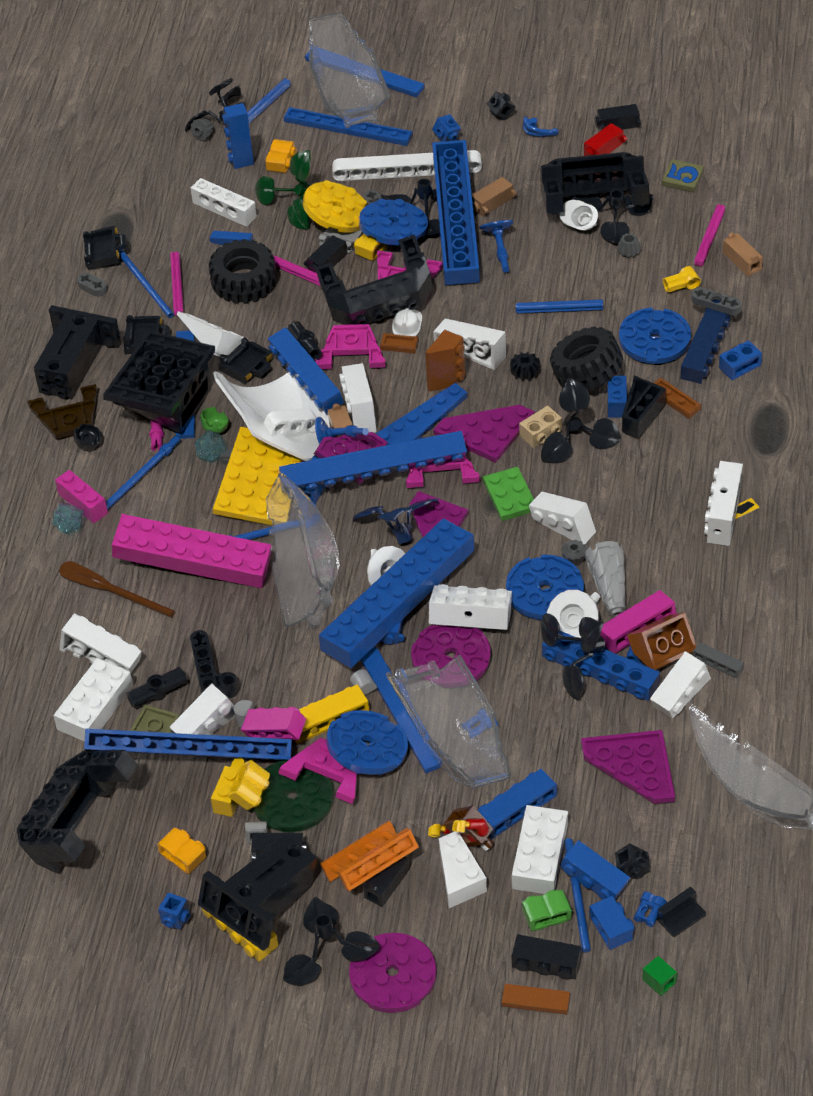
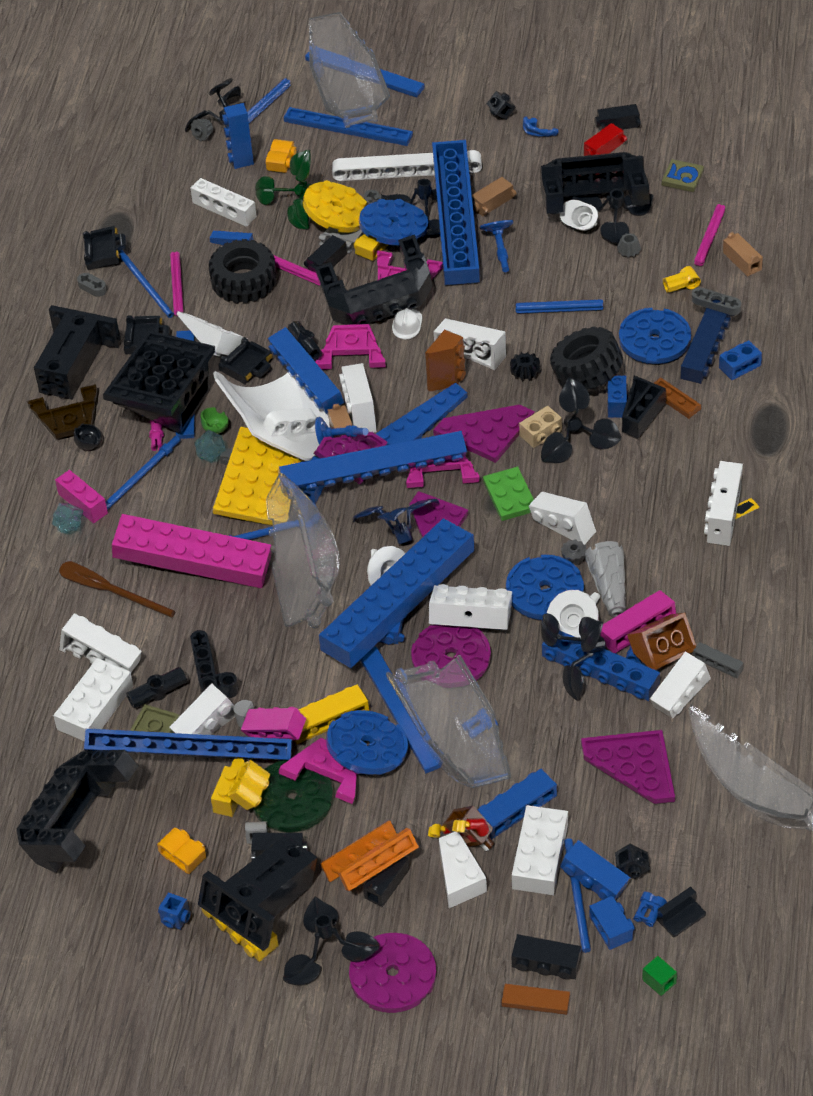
(364, 681): light grey brick -> none
(399, 343): dark orange tile -> none
(446, 128): blue brick -> none
(546, 910): bright green brick -> none

